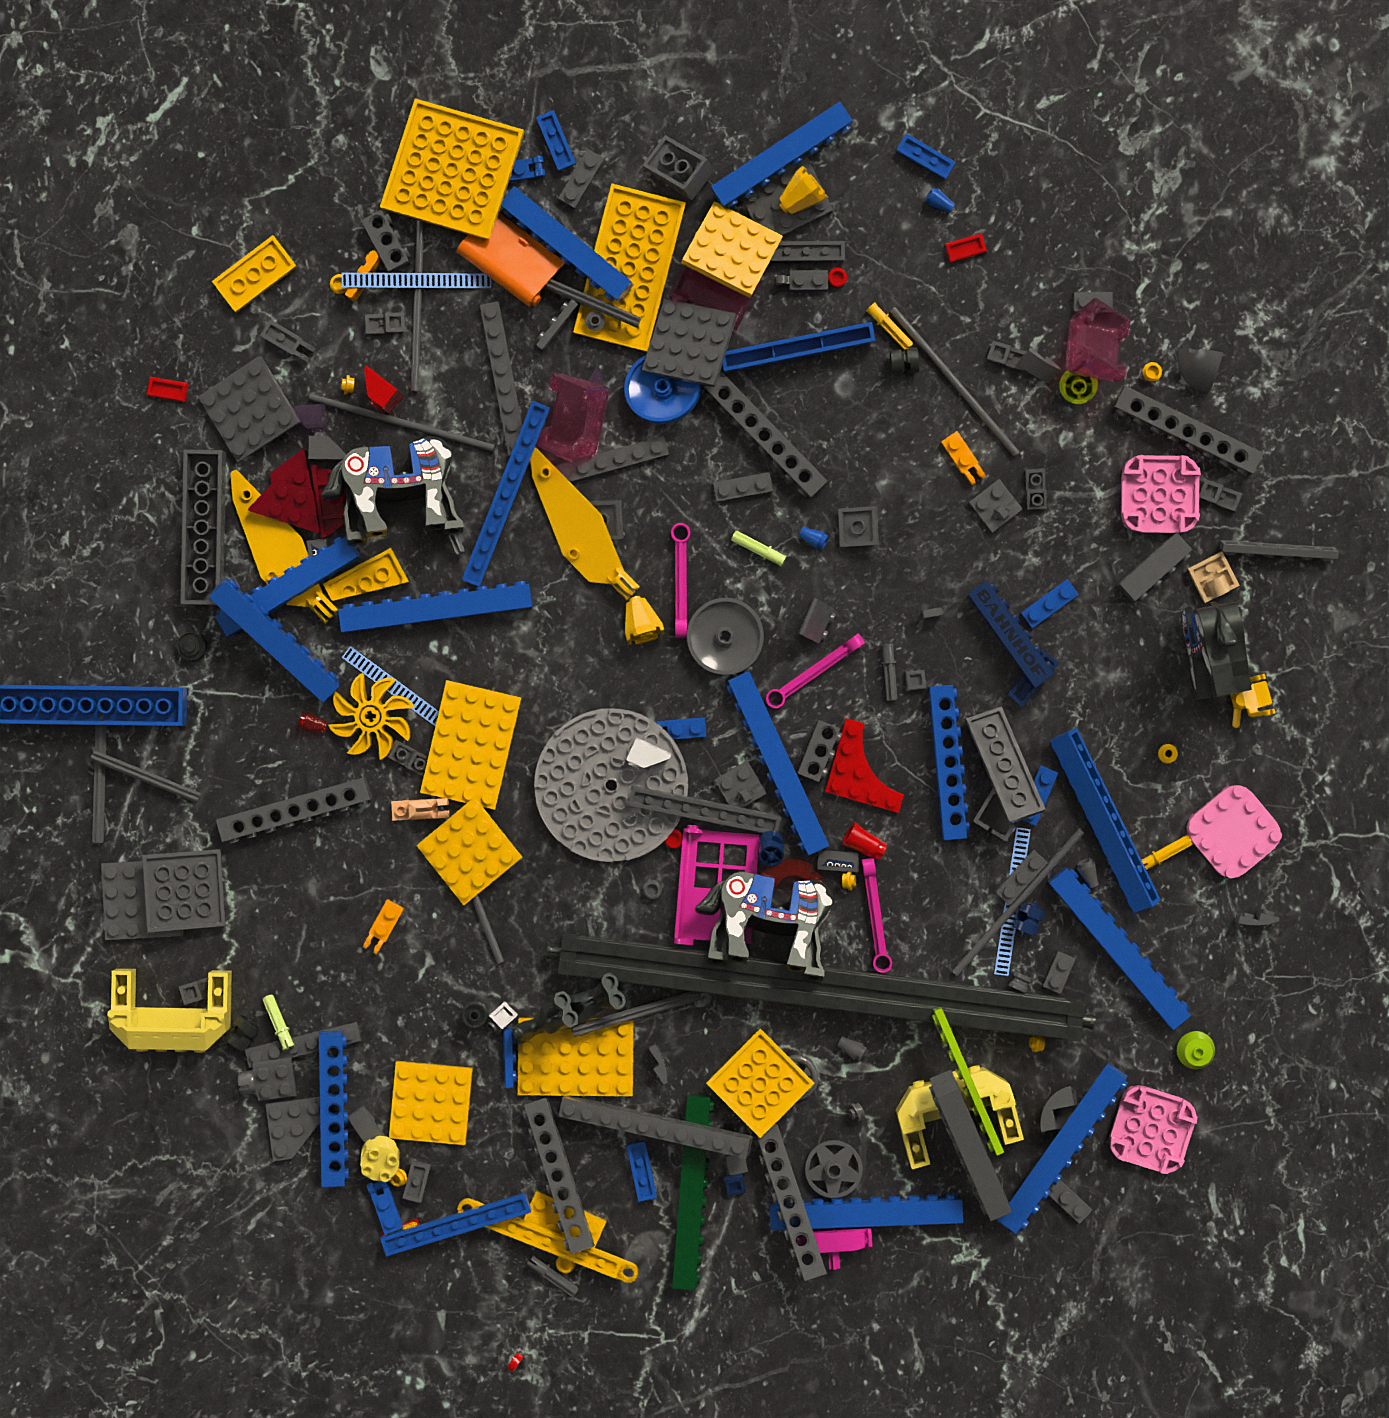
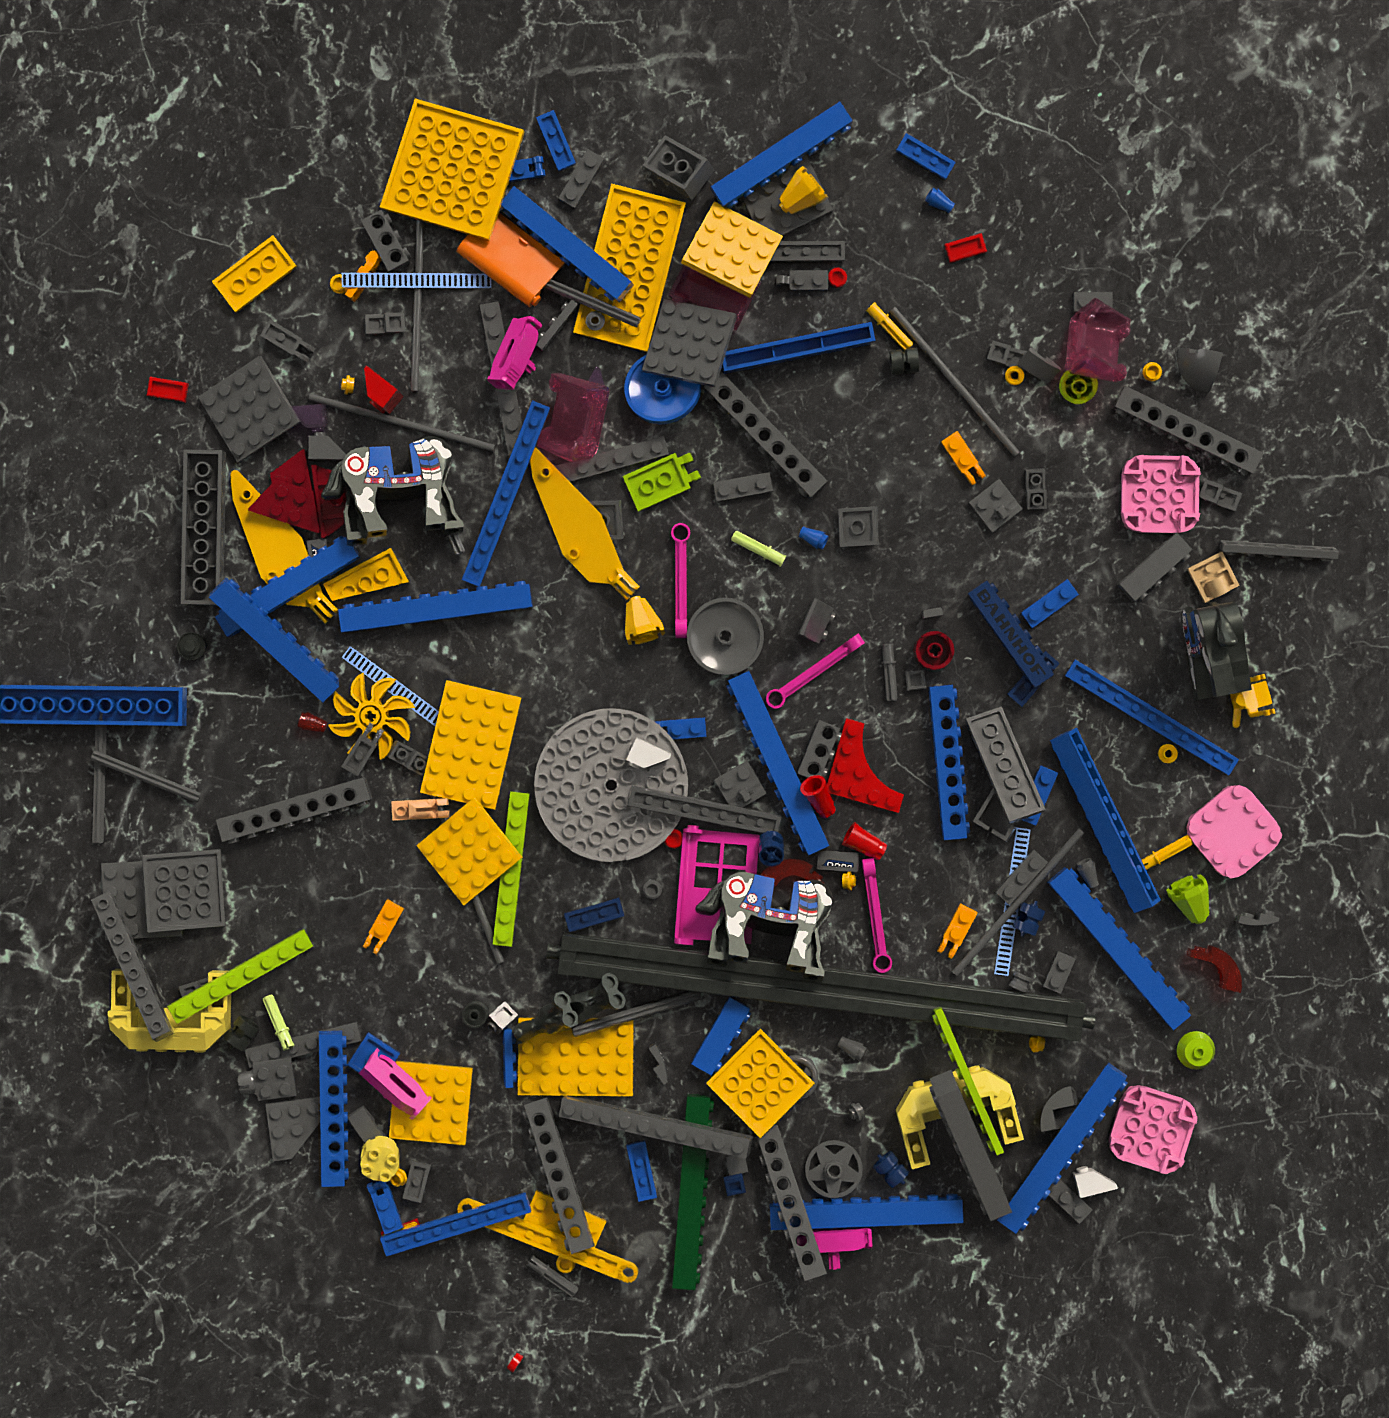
(132, 966): none -> dark grey brick
(239, 976): none -> lime plate
(361, 751): none -> dark grey hinge
(365, 1050): none -> blue tile
(395, 1084): none -> piece
(511, 878): none -> lime plate
(515, 353): none -> dark pink piece
(594, 914): none -> dark blue plate
(660, 480): none -> lime tile
(720, 1036): none -> blue brick
(817, 793): none -> red plant
(893, 1172): none -> dark blue wheel
(942, 657): none -> dark red brick
(957, 929): none -> light orange hinge
(1014, 381): none -> yellow plate
(1091, 1182): none -> white slope
(1151, 717): none -> blue plate
(1191, 897): none -> lime cone
(1228, 970): none -> clear red arch

